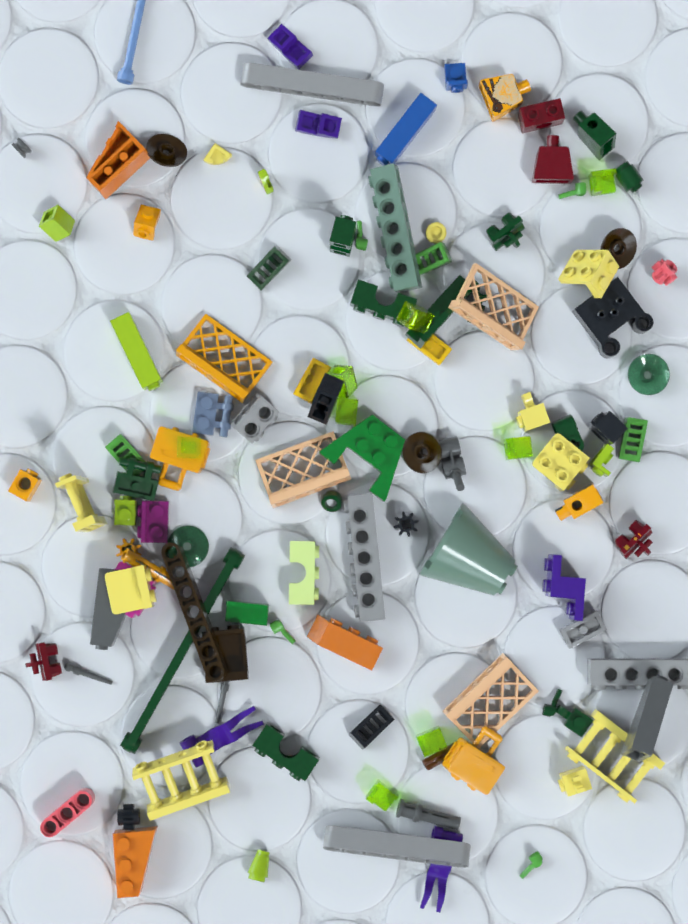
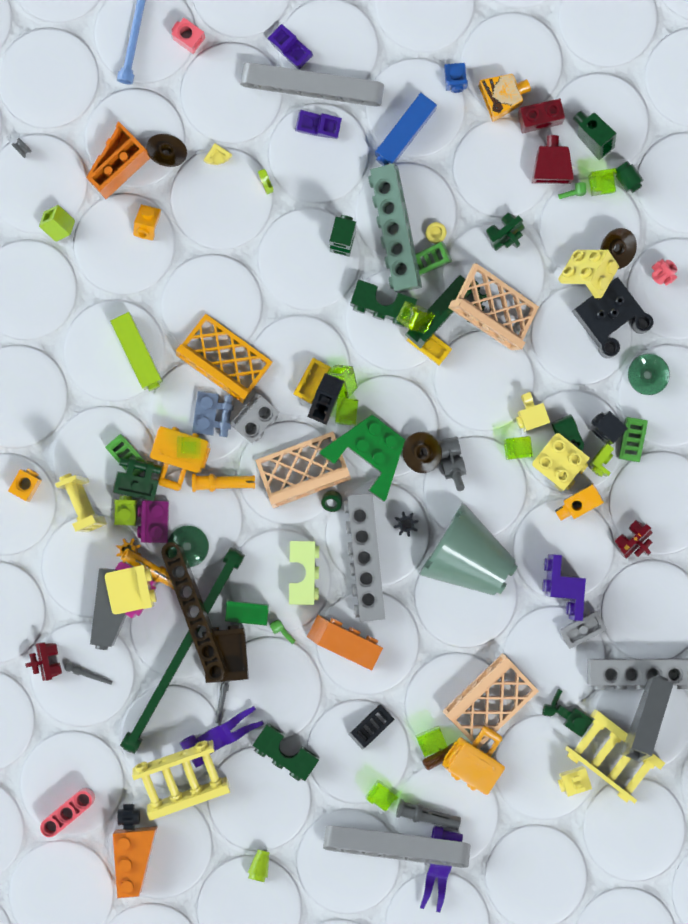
(191, 43): none -> coral brick
(214, 482): none -> light orange pin
(275, 250): dark green slope -> none
(361, 243): bright green hand -> none
(536, 861): bright green hand -> none

